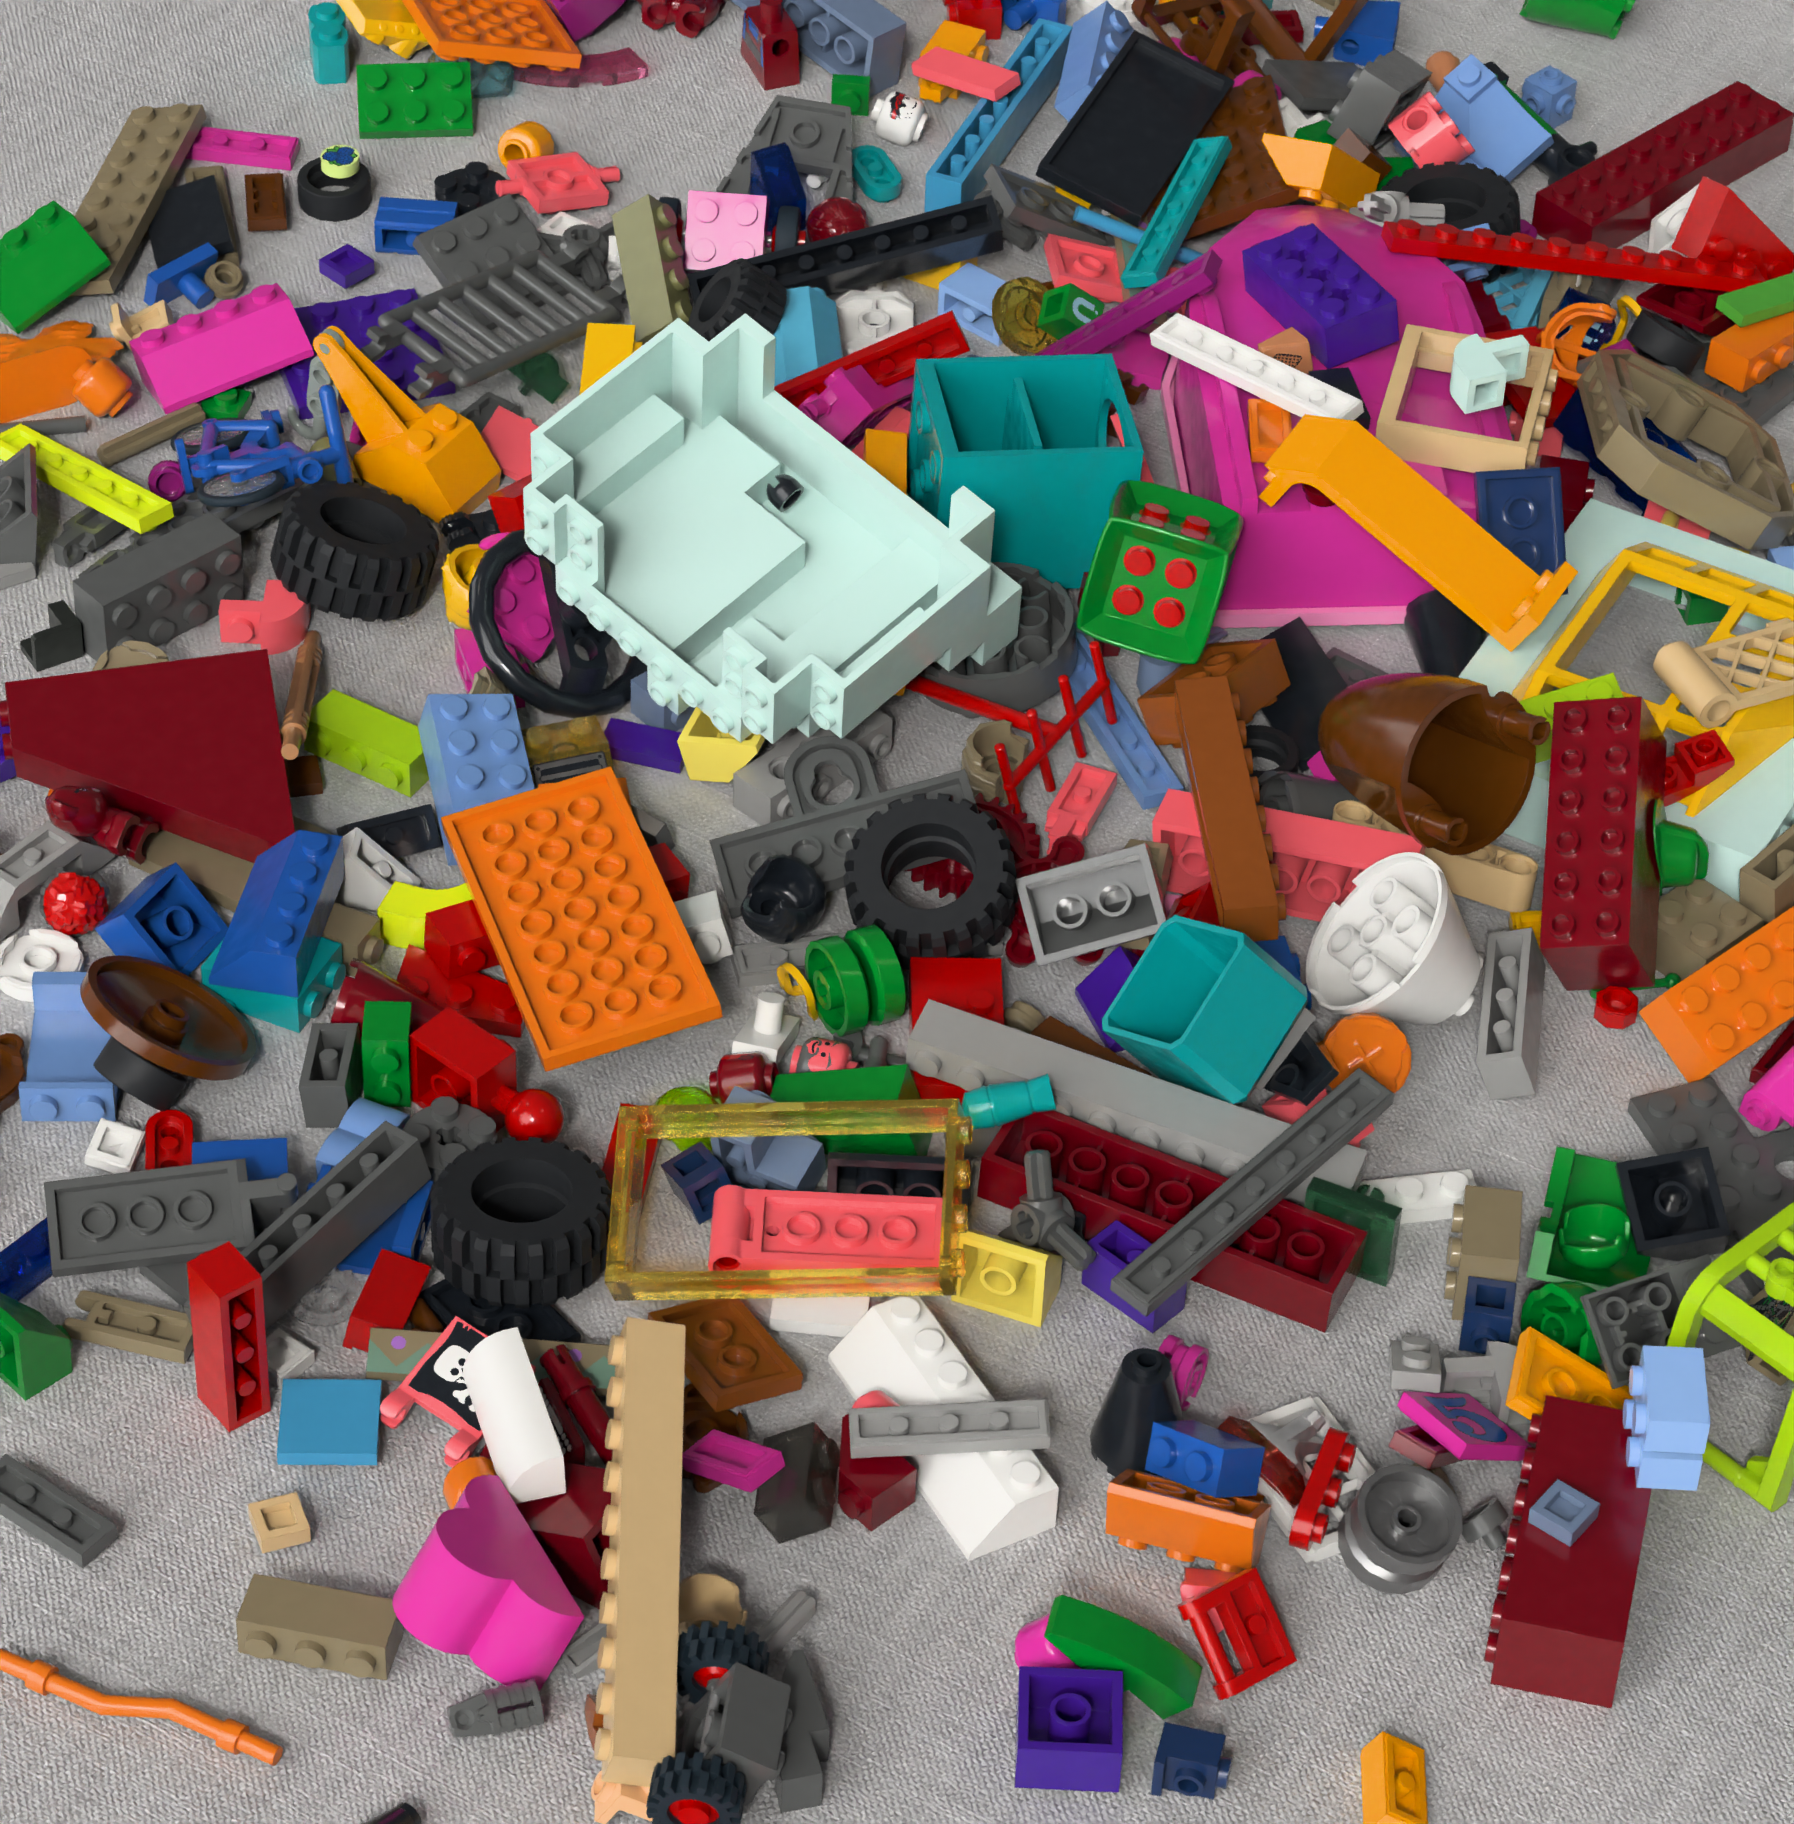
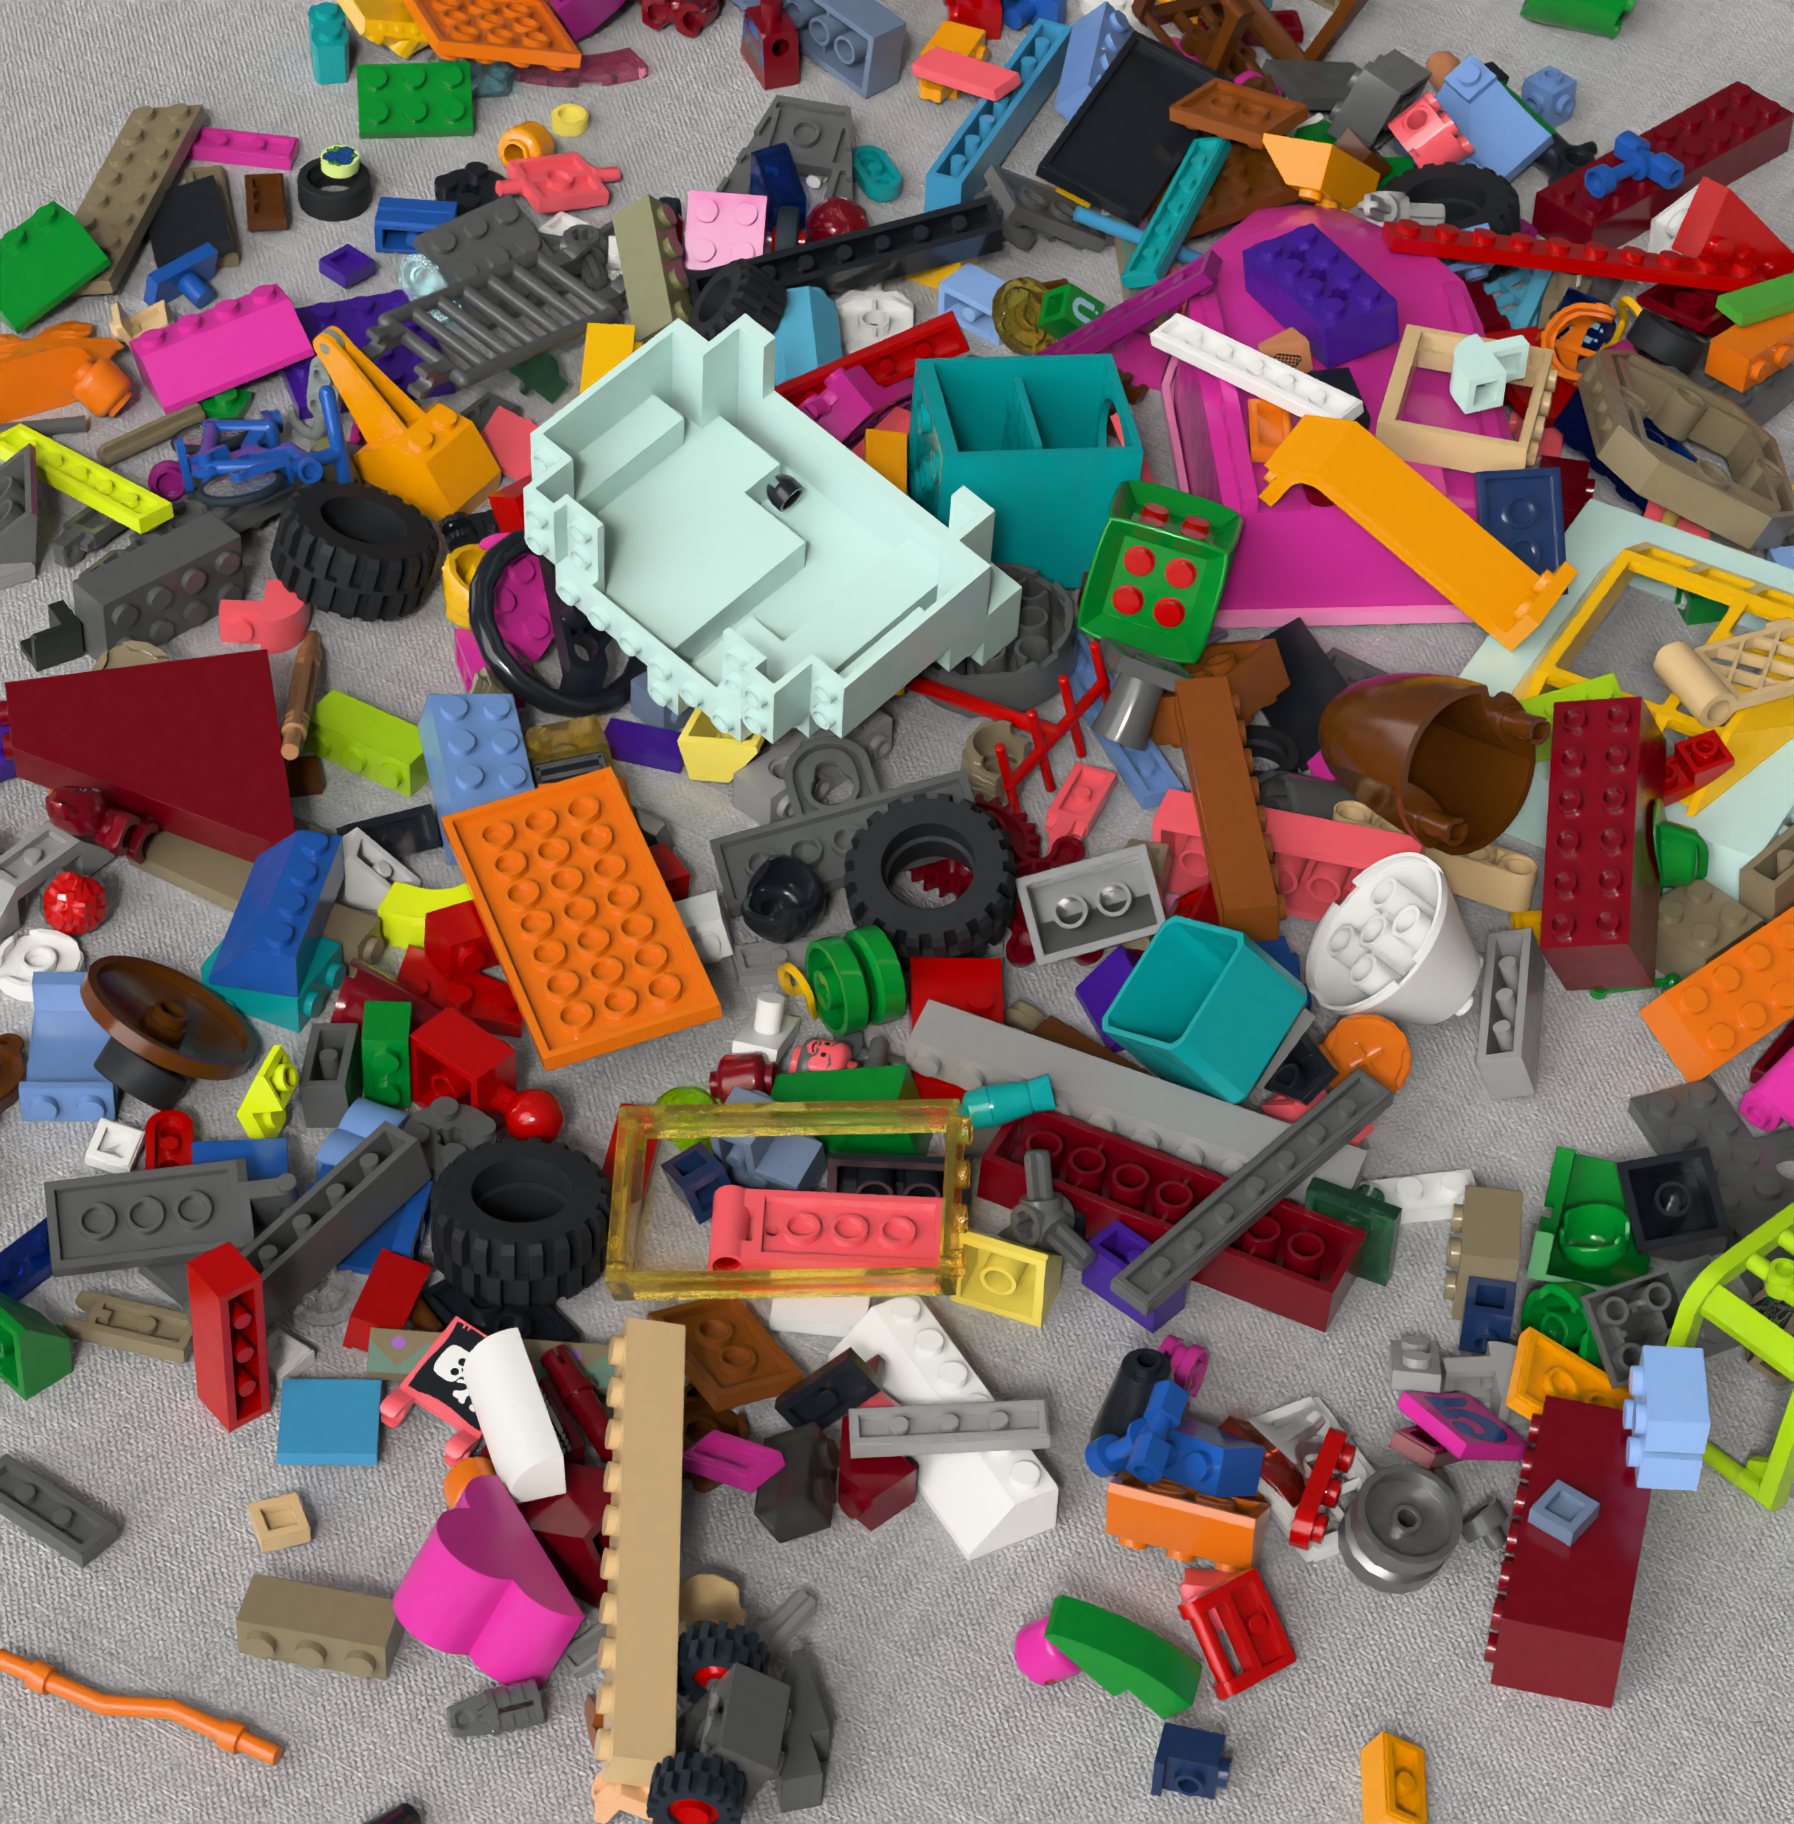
(164, 922): blue slope -> none
(227, 272): dark tan plate -> none
(265, 1103): none -> neon yellow slope
(433, 281): none -> clear light blue plate
(569, 120): none -> light yellow tile
(832, 1390): none -> black panel
(851, 92): green plate -> none
(899, 118): white head -> none
(1069, 1729): dark purple brick -> none
(1084, 265): coral plate -> none
(1136, 693): none -> dark grey plant
(1144, 1438): none -> blue bar
(1237, 112): none -> dark orange plate
(1368, 35): blue torso -> none
(1441, 634): black cone -> none
(1616, 1007): red tile -> none
(1637, 164): none -> blue bar

